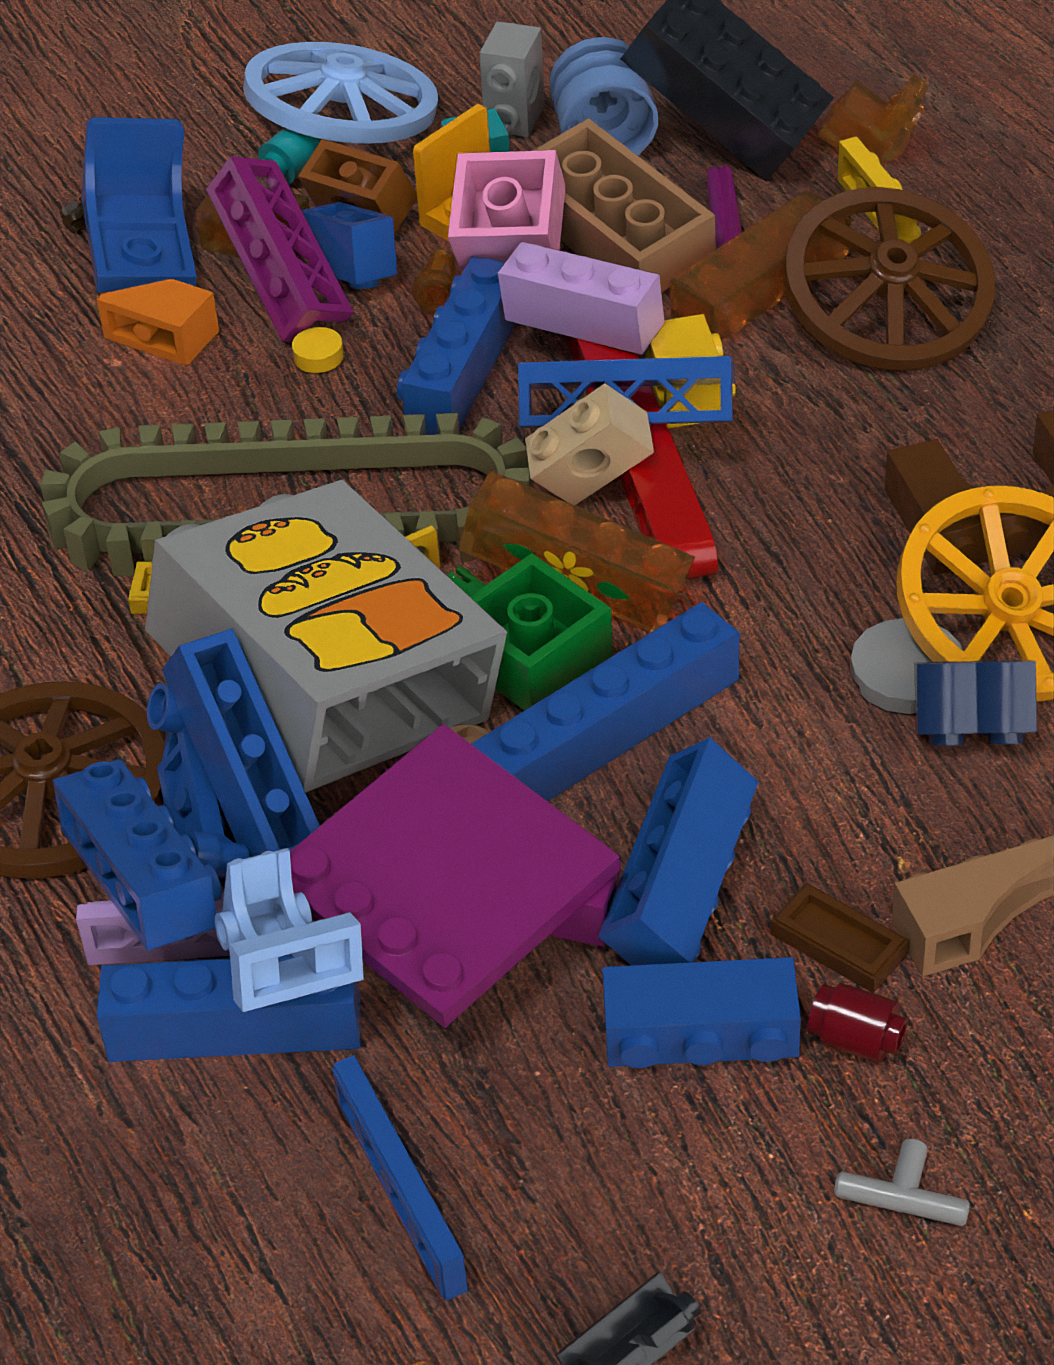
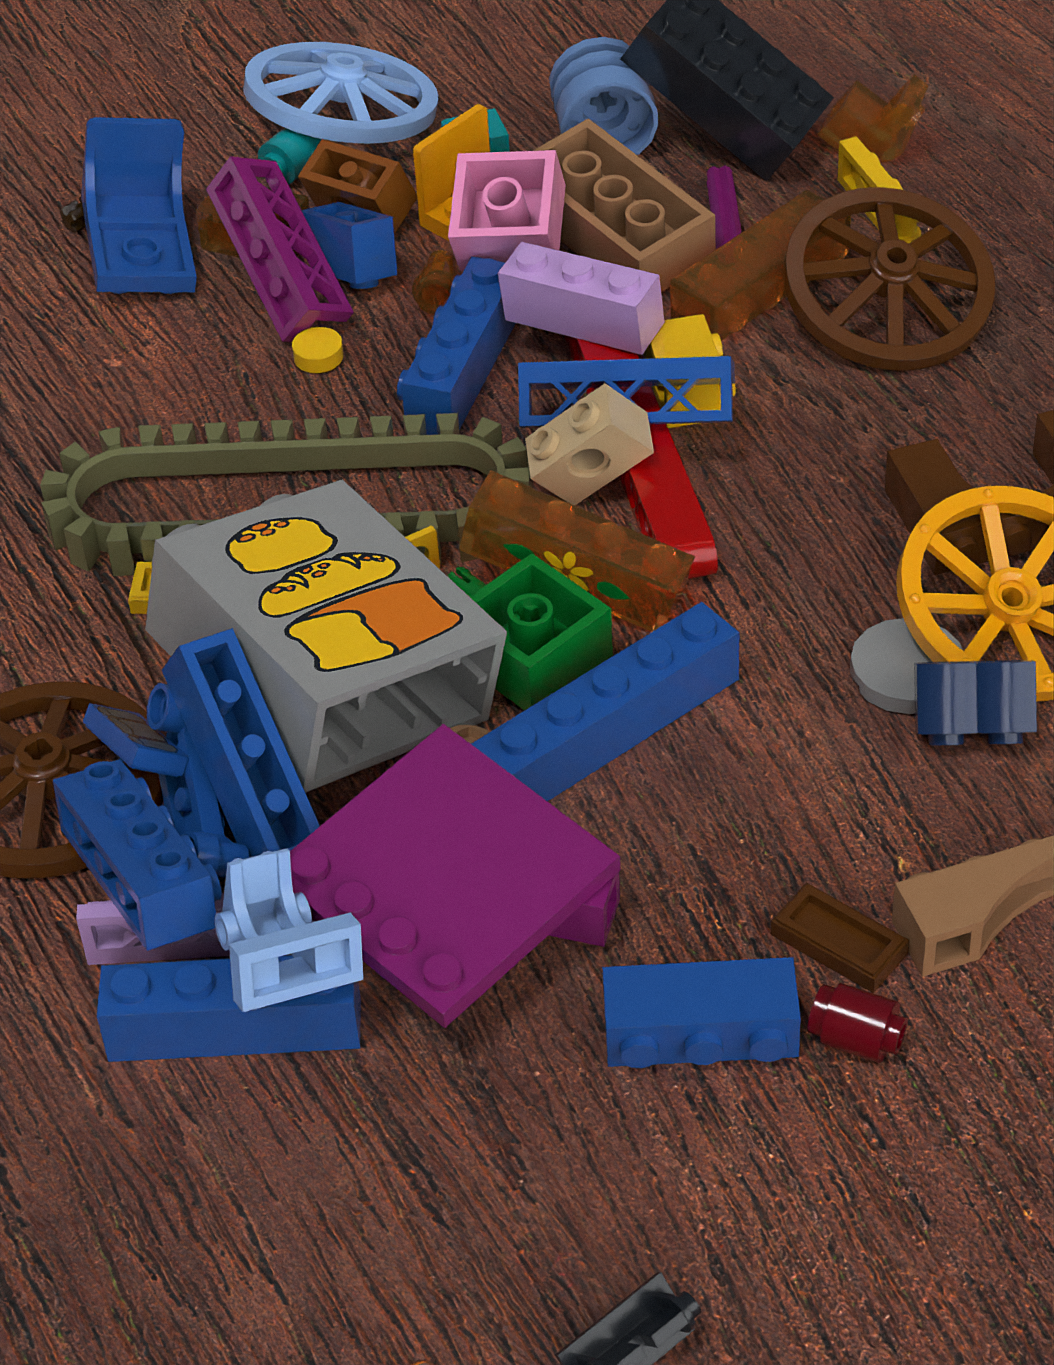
(135, 741): none -> blue tile
(160, 319): orange slope -> none
(400, 1179): blue tile -> none
(513, 75): light grey brick -> none
(680, 857): blue brick -> none
(903, 1191): light grey piece -> none

